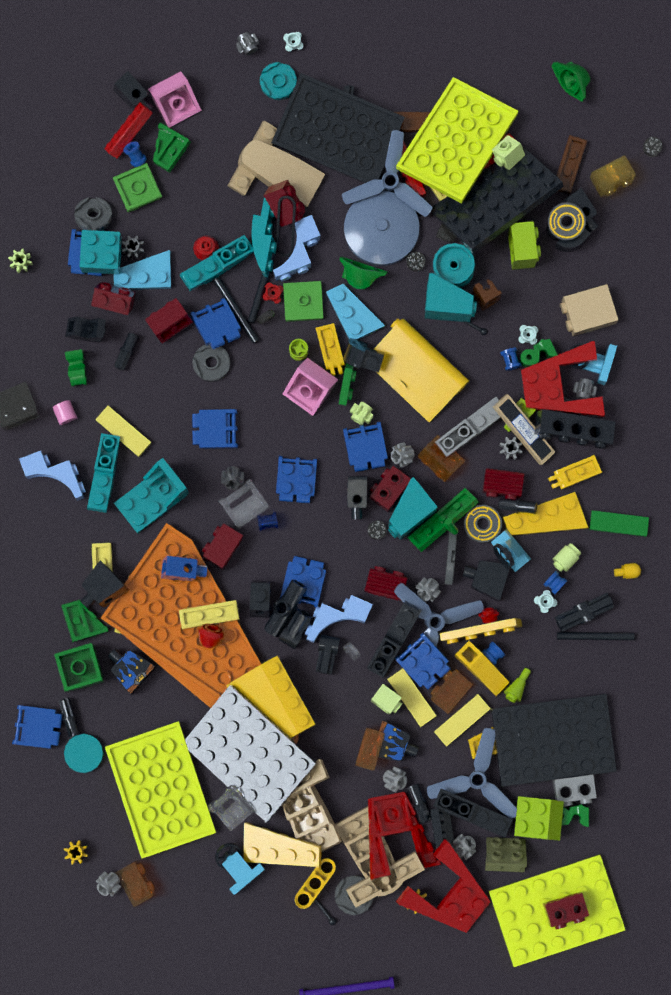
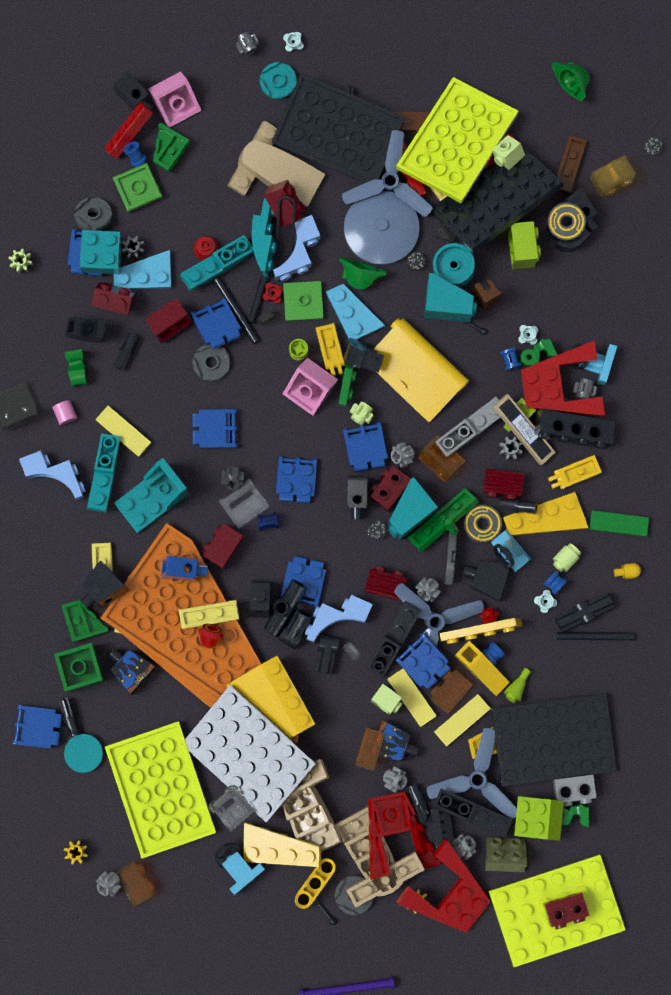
(589, 310): tan brick -> none

